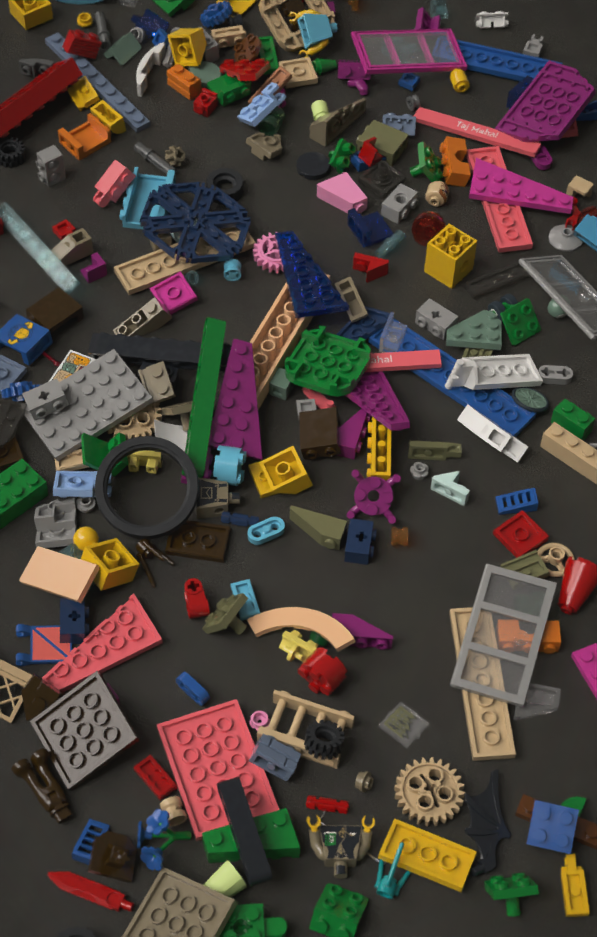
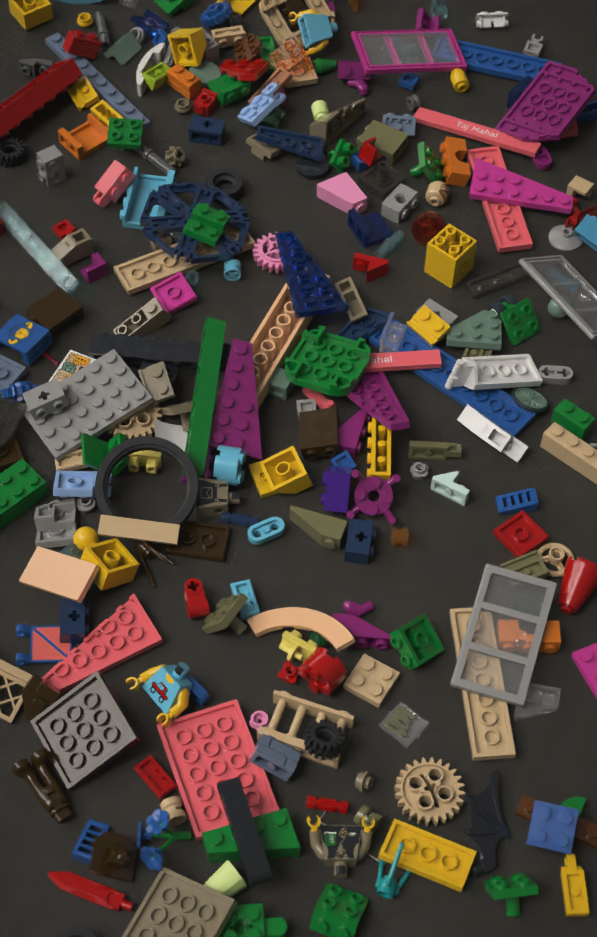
(125, 133): none -> green plate
(138, 529): none -> tan tile
(156, 76): none -> lime slope
(167, 688): none -> torso
(182, 105): none -> dark tan plate
(206, 224): none -> green plate
(207, 130): none -> dark blue brick
(289, 678): none -> red plate
(290, 56): none -> clear orange bracket
(298, 143): none -> dark blue wing
(337, 485): none -> dark purple brick
(343, 460): none -> blue plate
(356, 609): none -> magenta arm
(366, 810): none -> olive wheel
(371, 680): none -> tan plate
(416, 642): none -> green plate
(428, 325): none -> yellow plate

